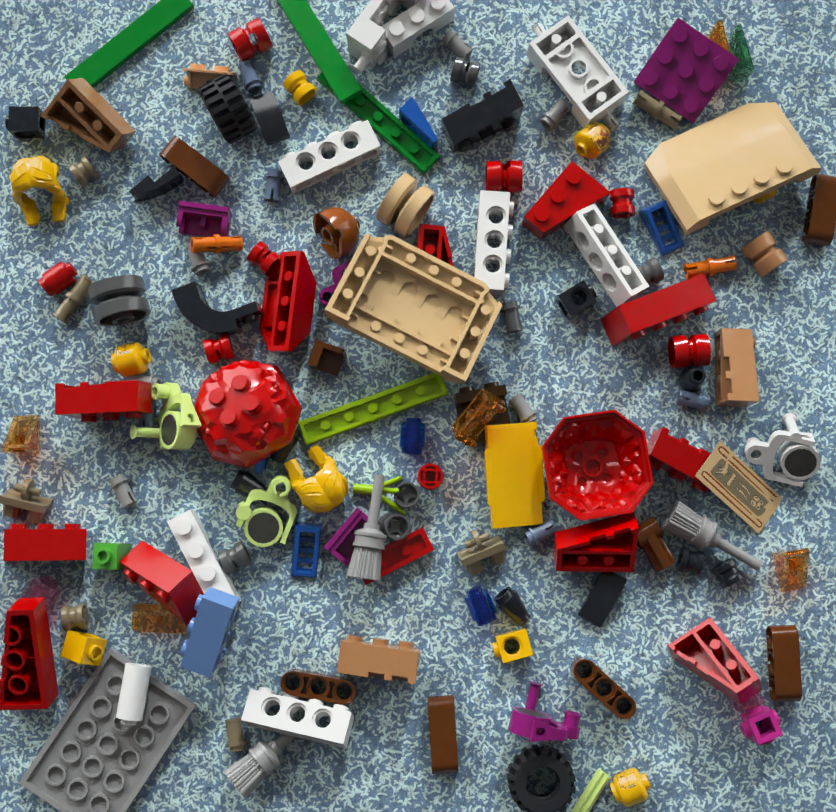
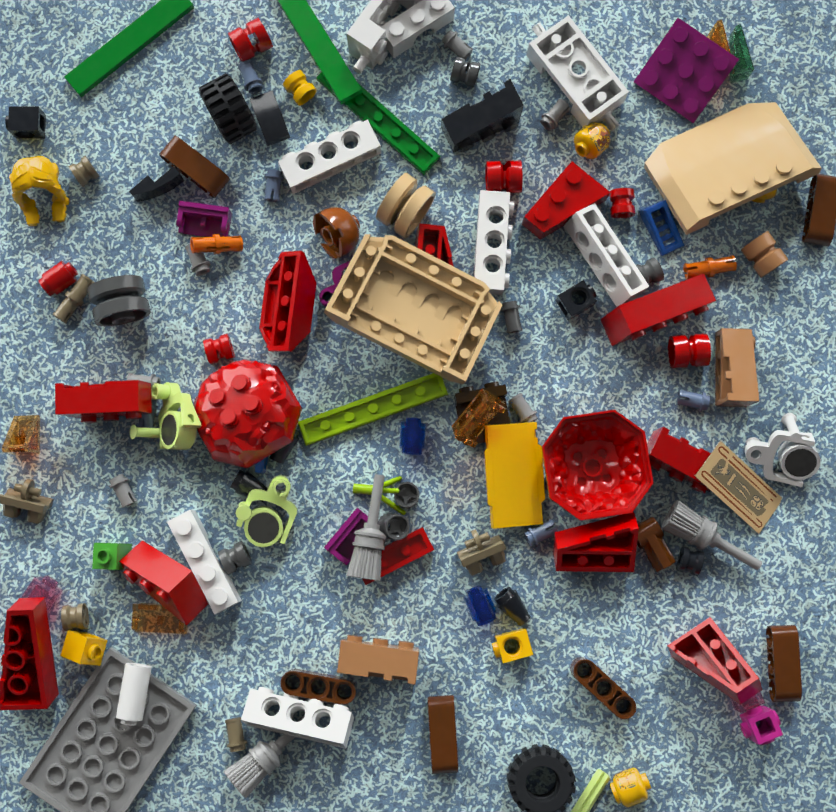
(44, 543): red wedge -> none
(88, 114): medium nougat wedge -> none
(130, 359): yellow head -> none
(195, 308): black arch -> none
(198, 75): light nougat hinge -> none
(209, 631): medium blue wedge -> none
(262, 257): red wheel -> none
(310, 528): blue slope -> none
(324, 489): yellow hair -> none
(326, 358): reddish brown panel -> none
(415, 120): blue slope -> none
(430, 476): red wheel -> none
(540, 726): magenta piece -> none
(602, 597): black slope -> none
(657, 110): dark tan pin -> none
(687, 381): black cone -> none
(728, 572): black wheel -> none
(791, 568): clear orange slope -> none

